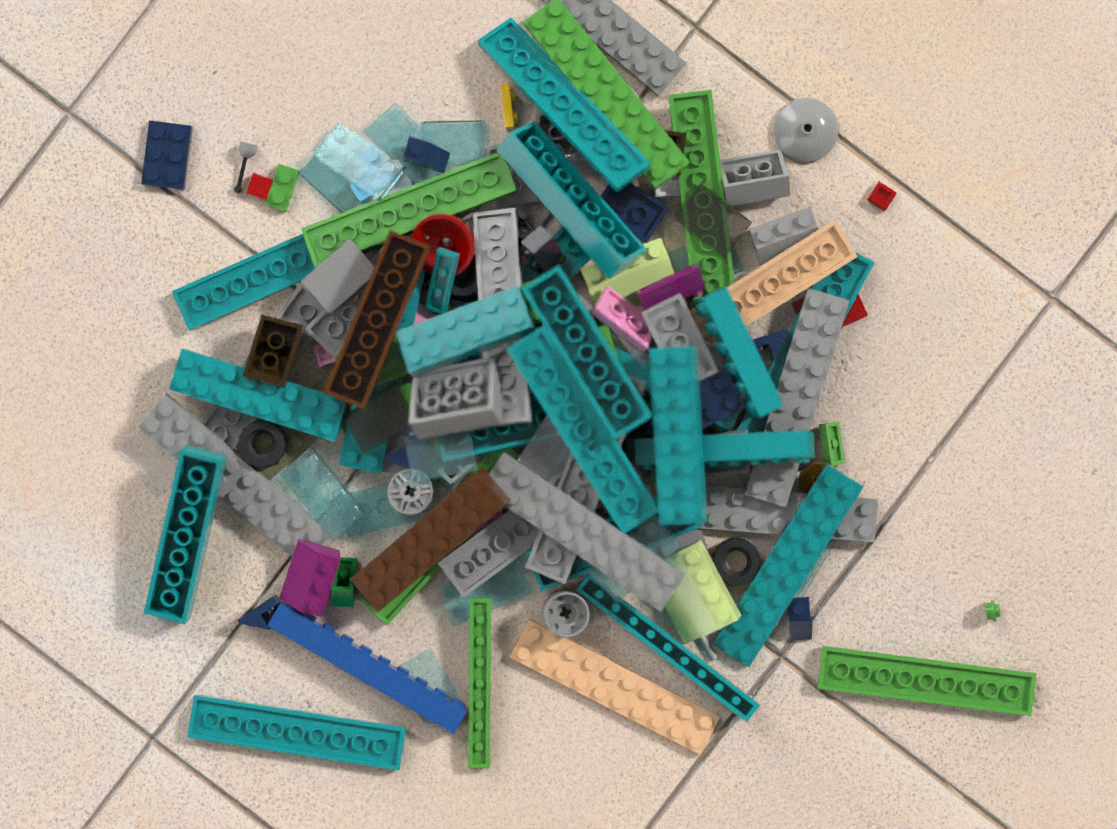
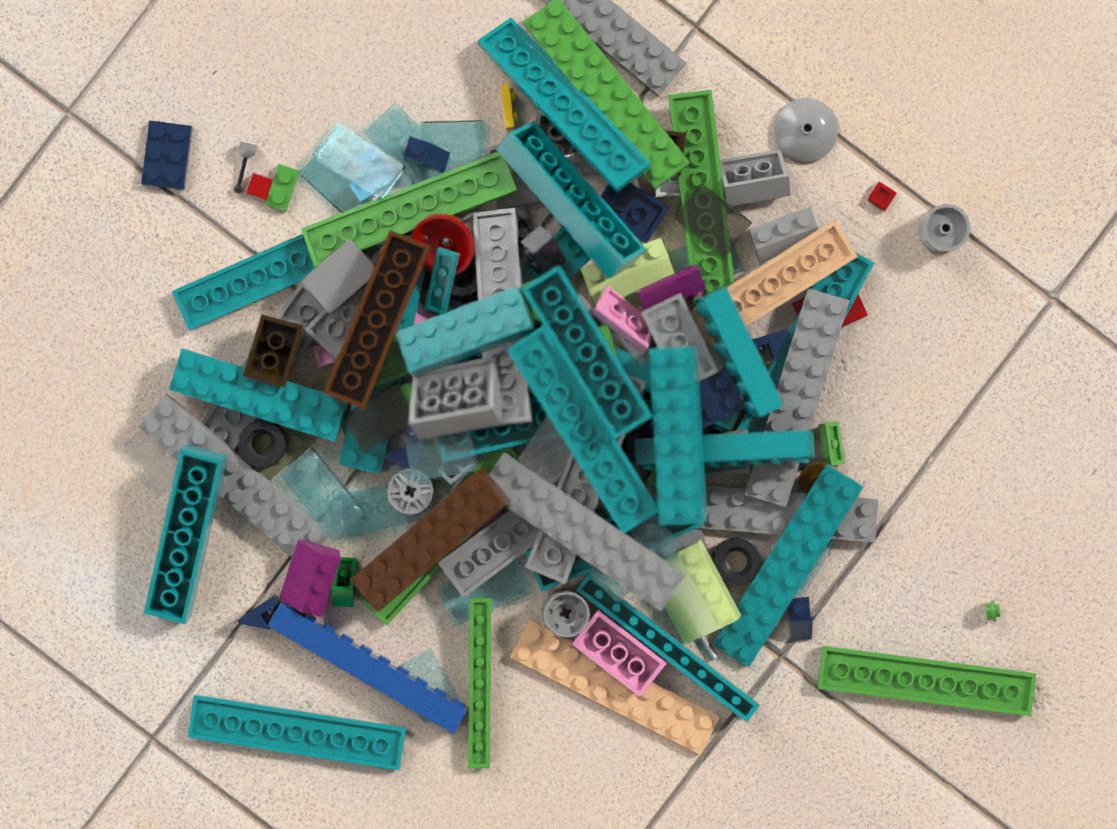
(619, 652): none -> bright pink slope
(948, 216): none -> light grey wheel

